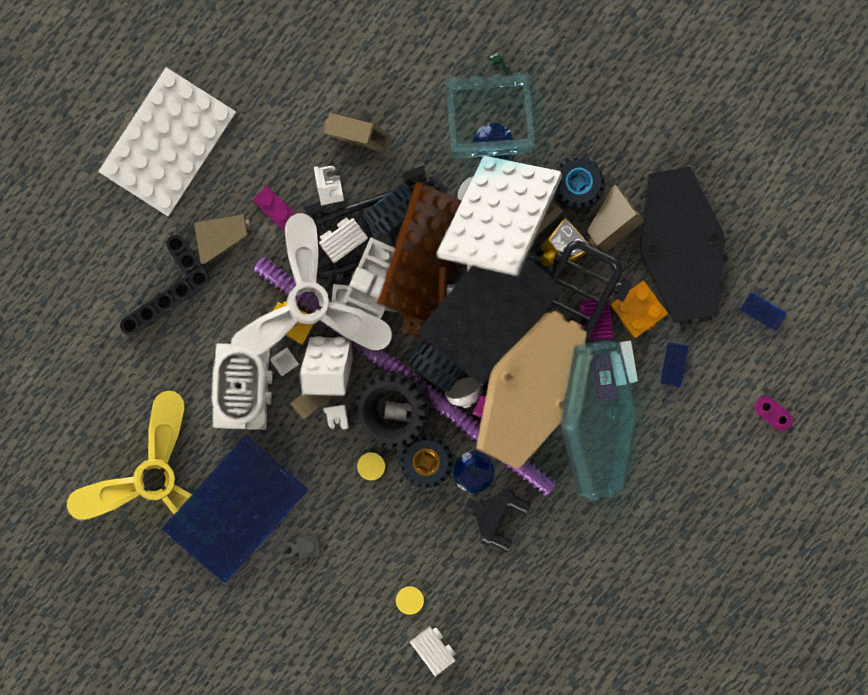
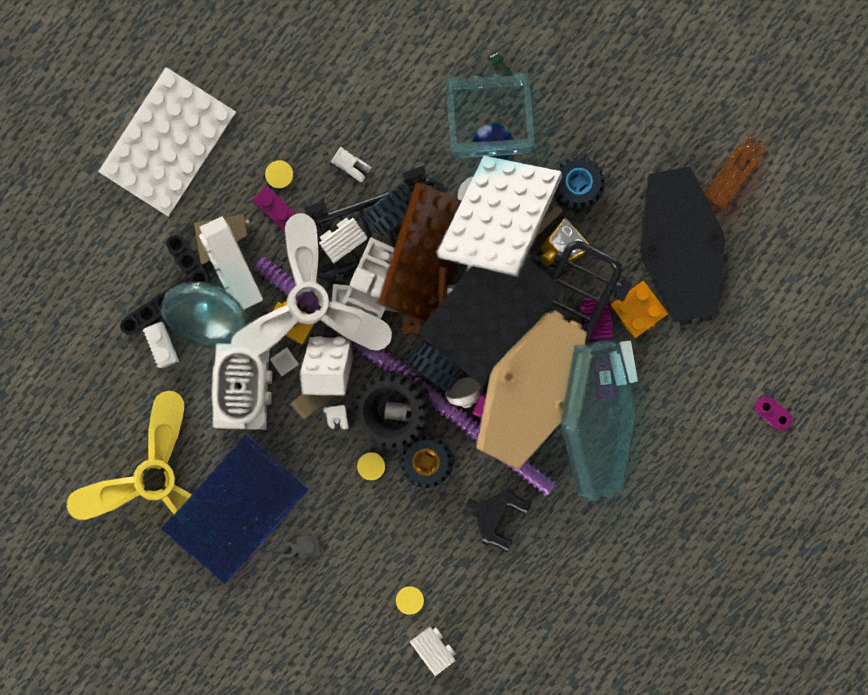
(161, 345): none -> white brick
(202, 313): none -> clear light blue dish
(228, 258): none -> white brick
(279, 174): none -> light yellow piece
(328, 187): white hinge -> none
(347, 161): none -> white hinge
(356, 132): dark tan slope -> none
(474, 483): clear blue dish -> none
(613, 220): dark tan slope -> none
(674, 364): clear blue plate -> none
(730, 177): none -> clear orange hinge
(763, 311): clear blue plate -> none

